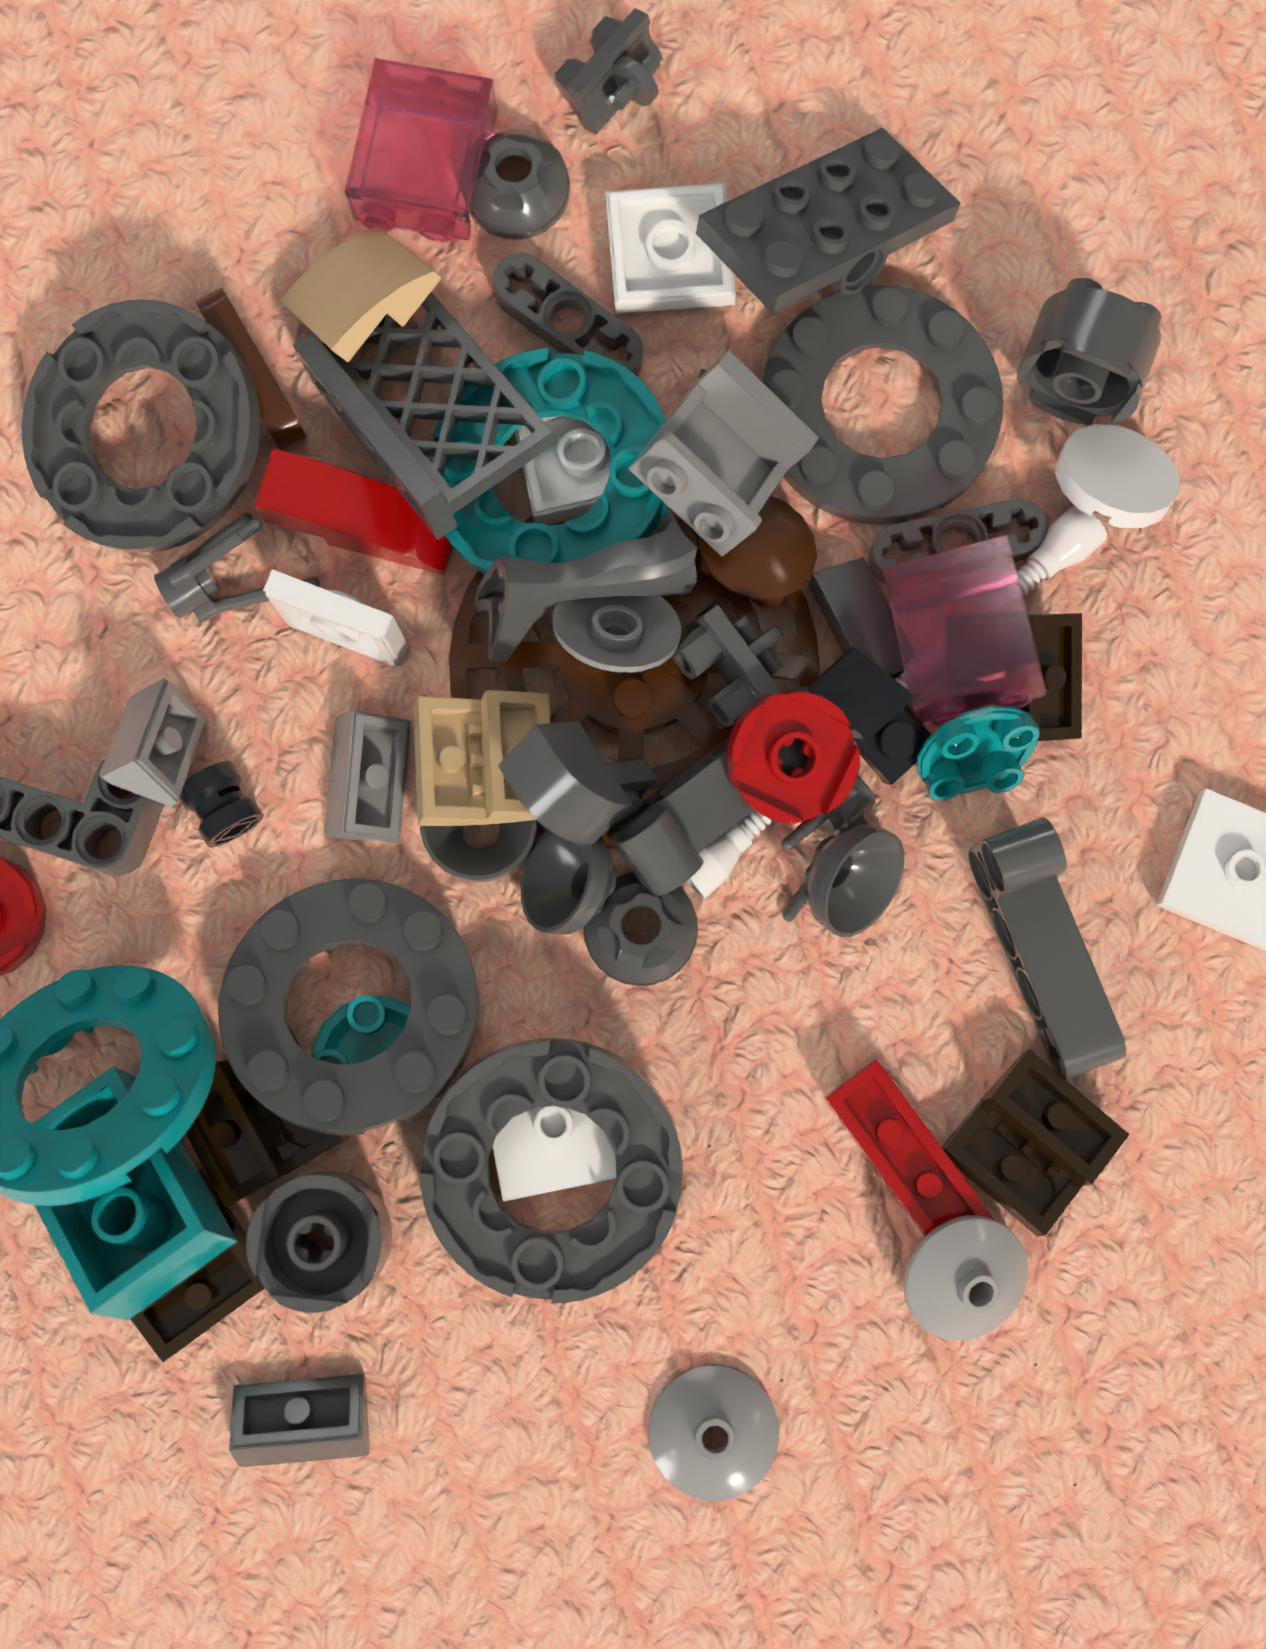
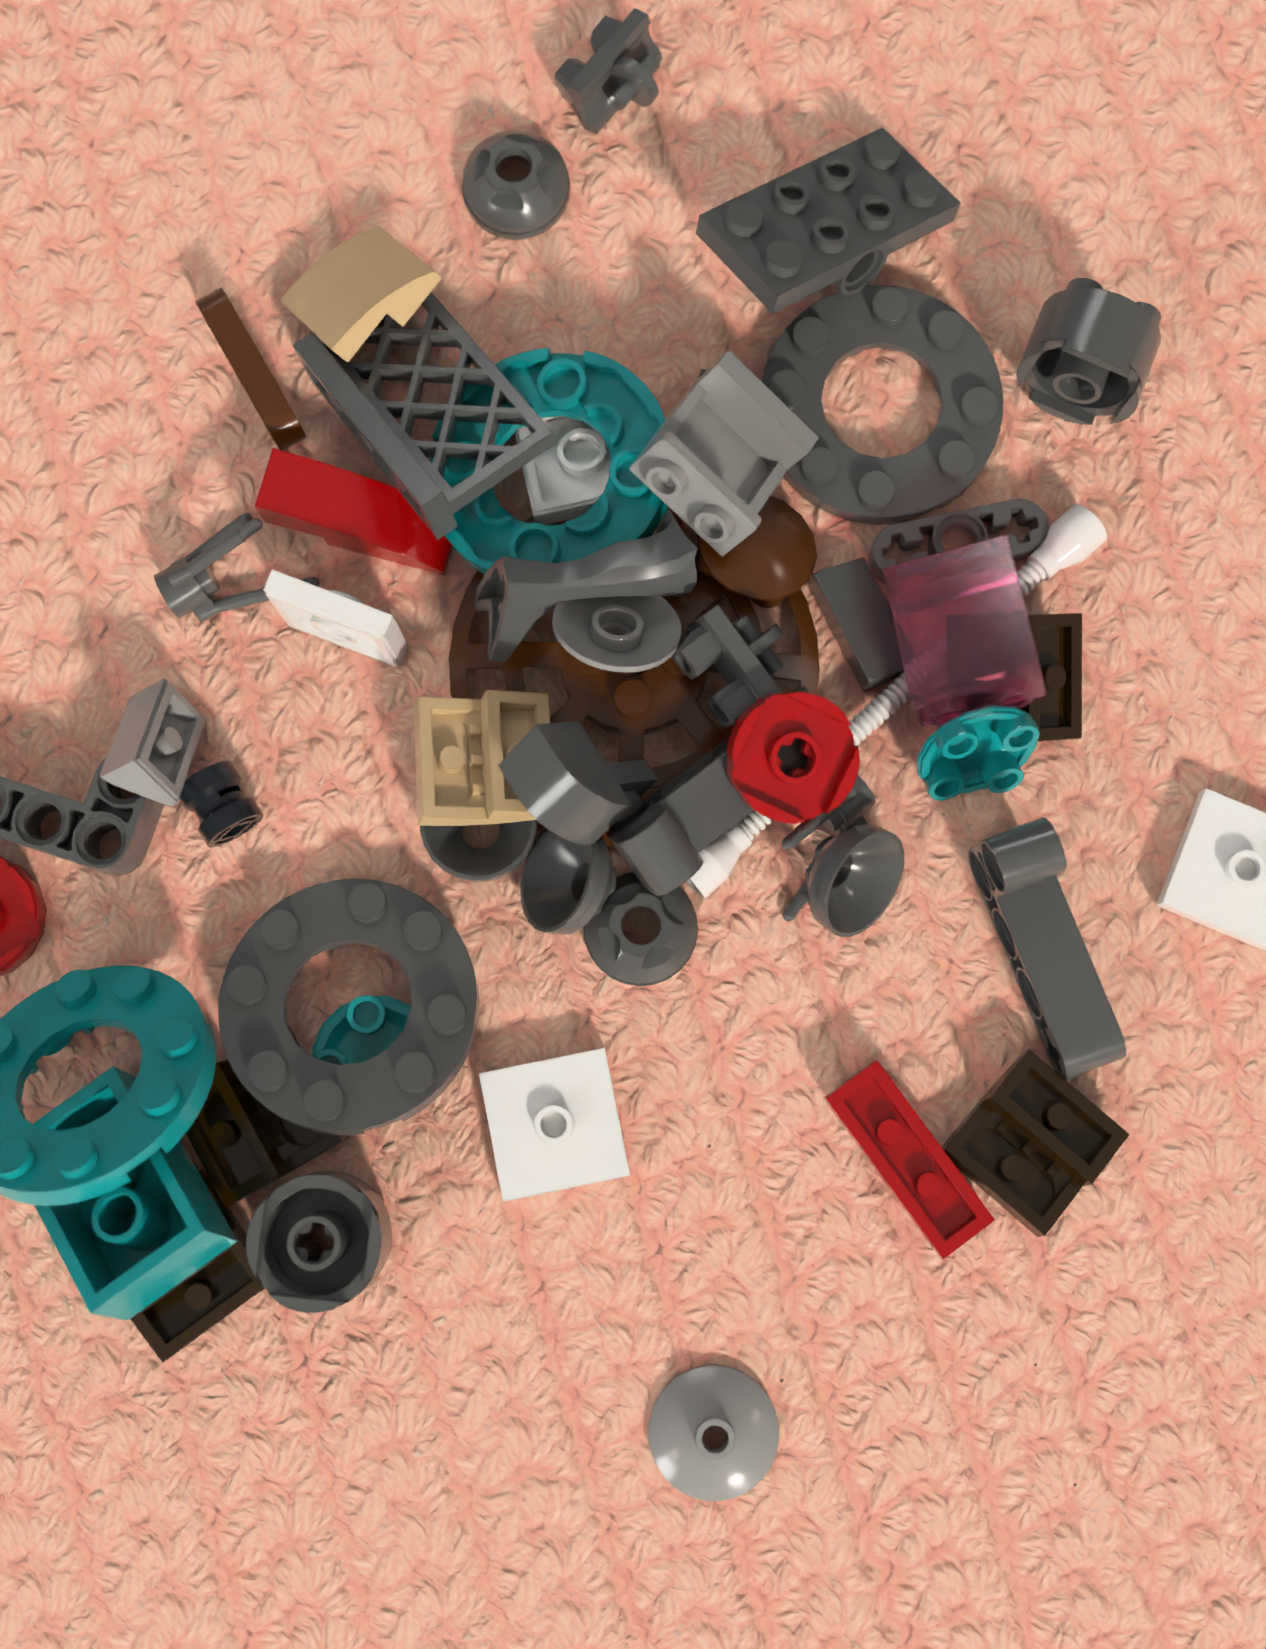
(62, 408): dark grey plate -> none
(299, 1421): dark grey slope -> none
(367, 777): light grey slope -> none
(420, 149): clear pink panel -> none
(544, 280): dark grey beam -> none
(551, 1263): dark grey plate -> none
(656, 250): white plate -> none
(878, 713): black slope -> none
(955, 1260): light grey dish -> none
(1117, 475): white tile -> none

